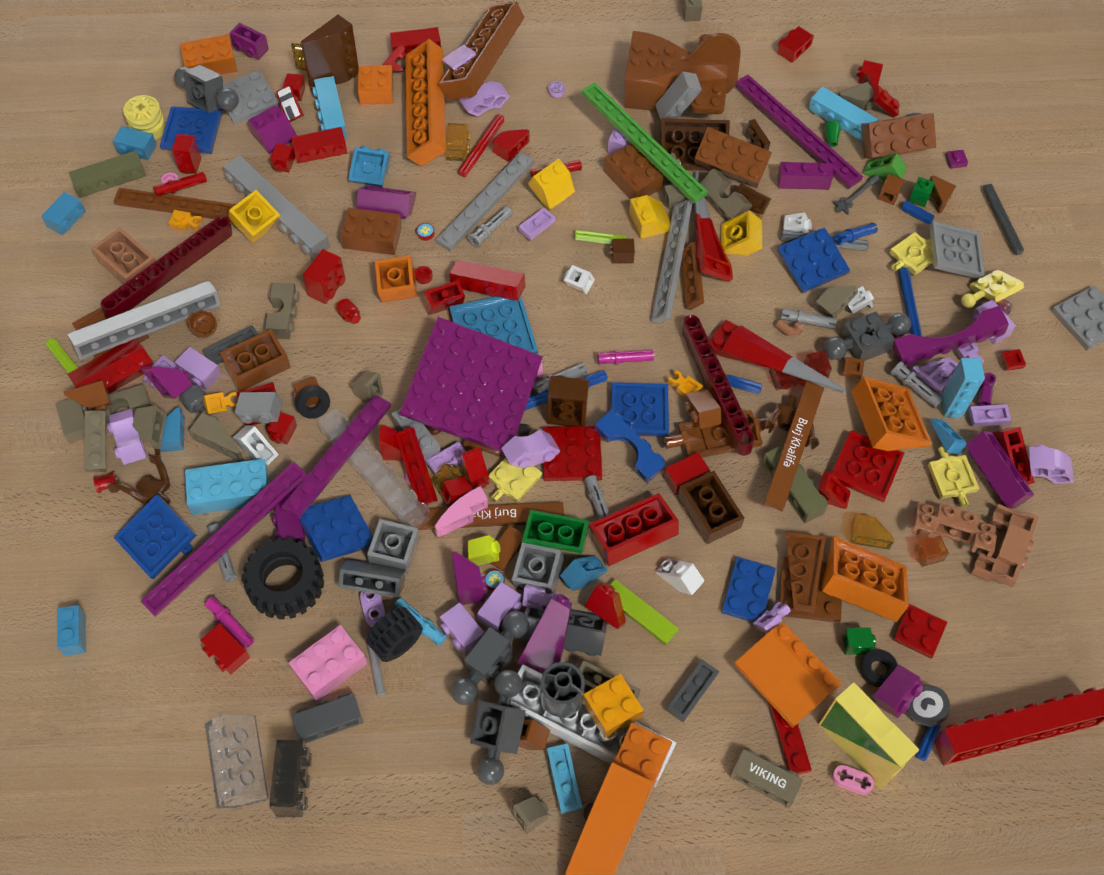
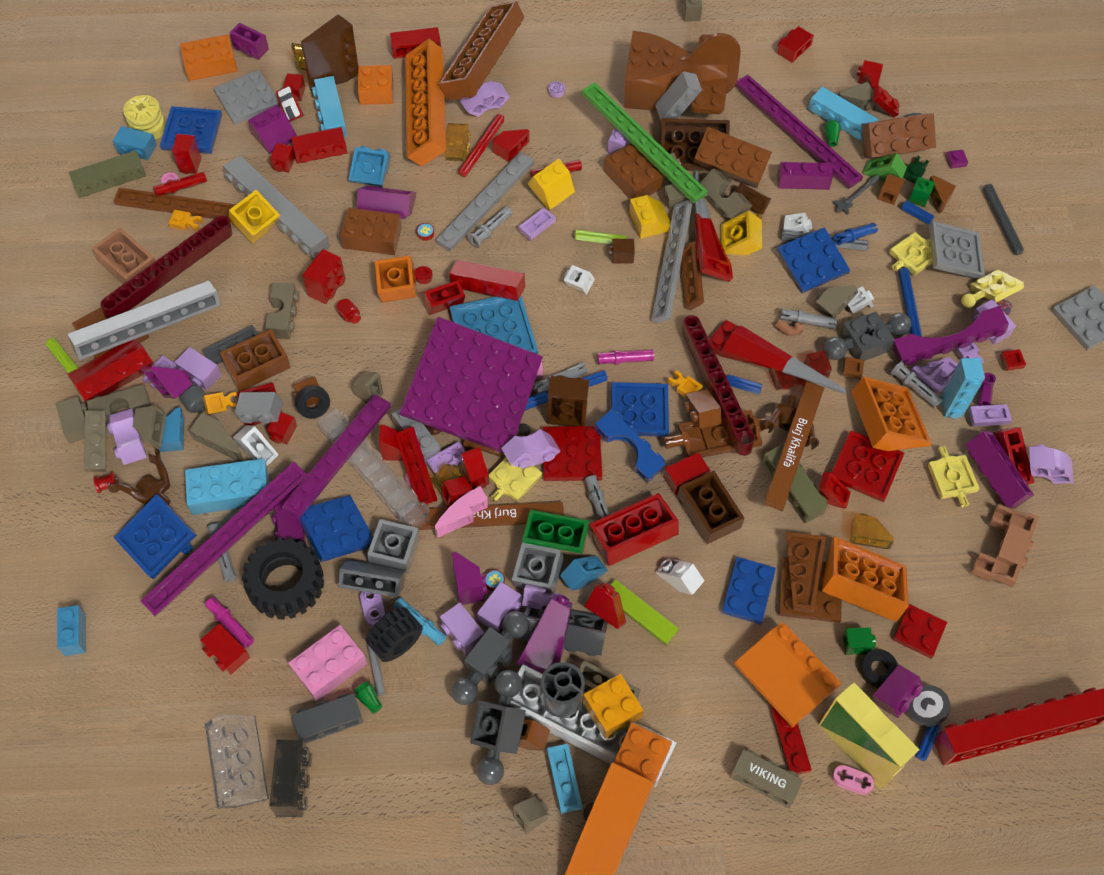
(63, 213): dark azure brick -> none
(93, 396): dark orange slope -> none
(202, 323): dark orange hair -> none
(205, 89): dark grey brick -> none
(368, 697): none -> green cone
(397, 54): red slope -> none
(458, 57): lavender piece -> none
(483, 550): neon yellow brick -> none
(510, 545): dark orange slope -> none
(692, 691): dark grey plate -> none
(757, 135): reddish brown plate -> none
(772, 618): lavender plate -> none
(915, 170): none -> dark green plate
(930, 551): clear orange brick -> none
(948, 436): dark azure slope -> none
(955, 525): nougat bracket -> none

